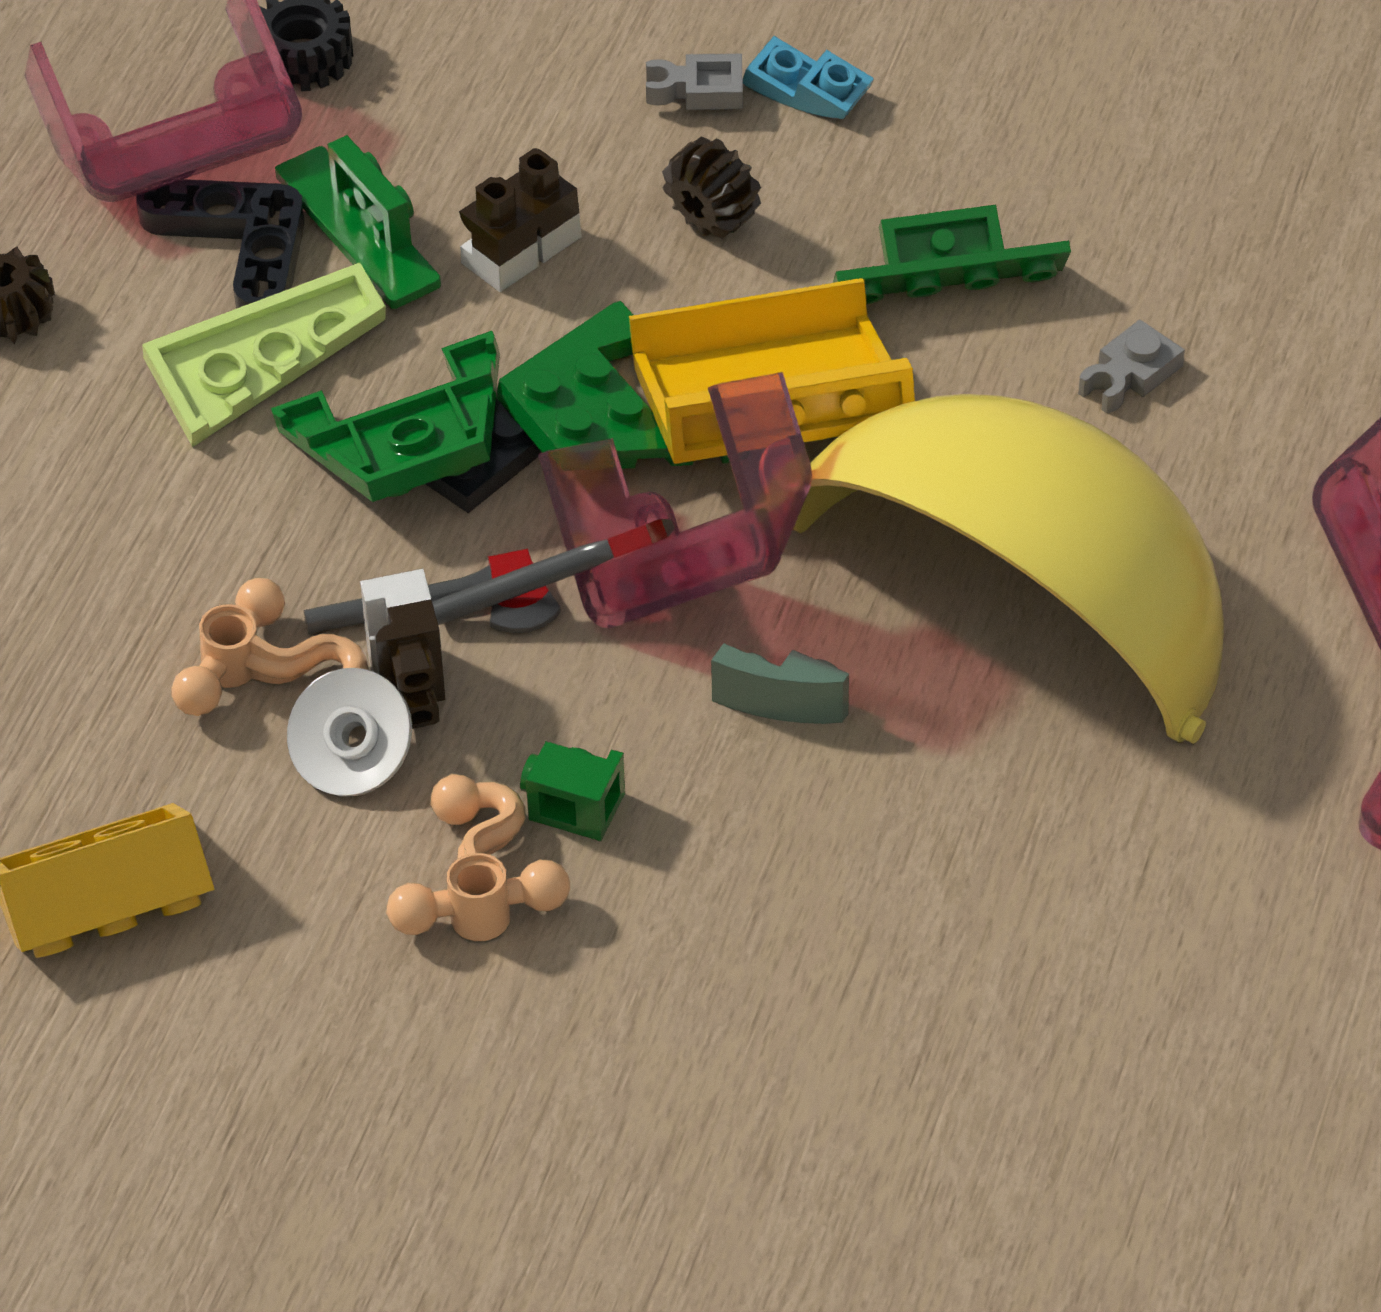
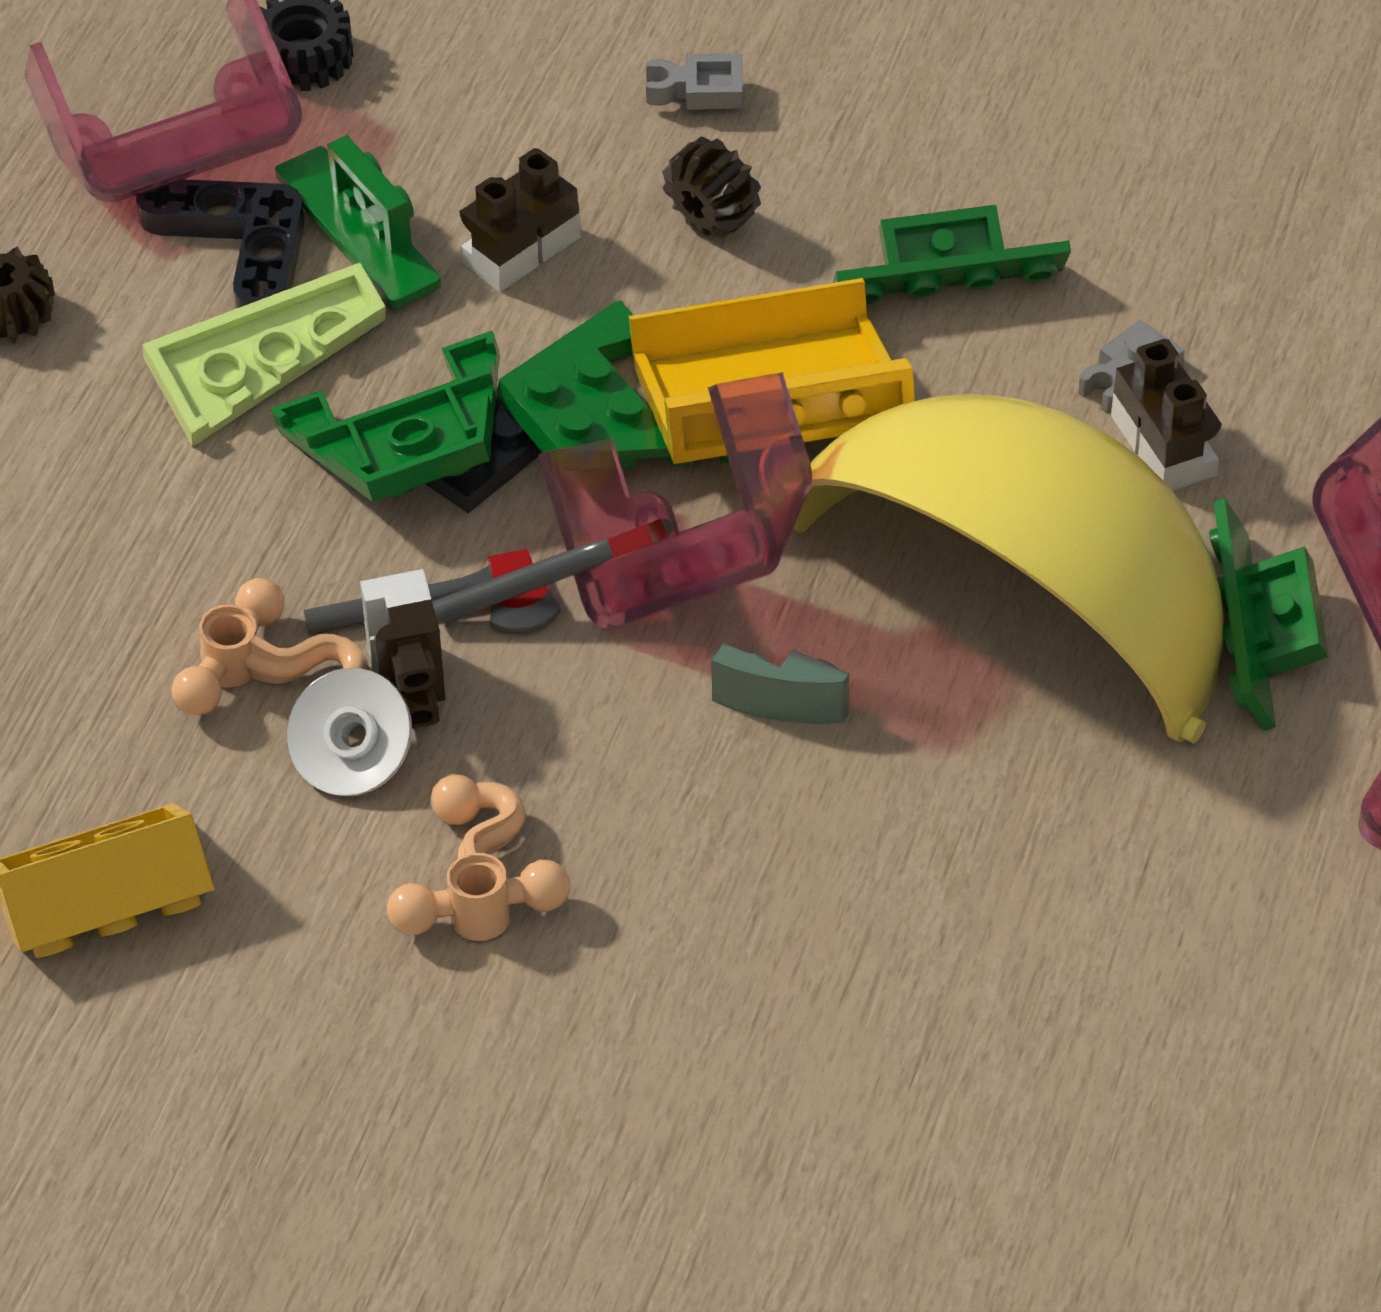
(573, 789): green brick -> none
(816, 87): medium azure slope -> none
(1166, 416): none -> dark brown hips
(1271, 613): none -> green bracket

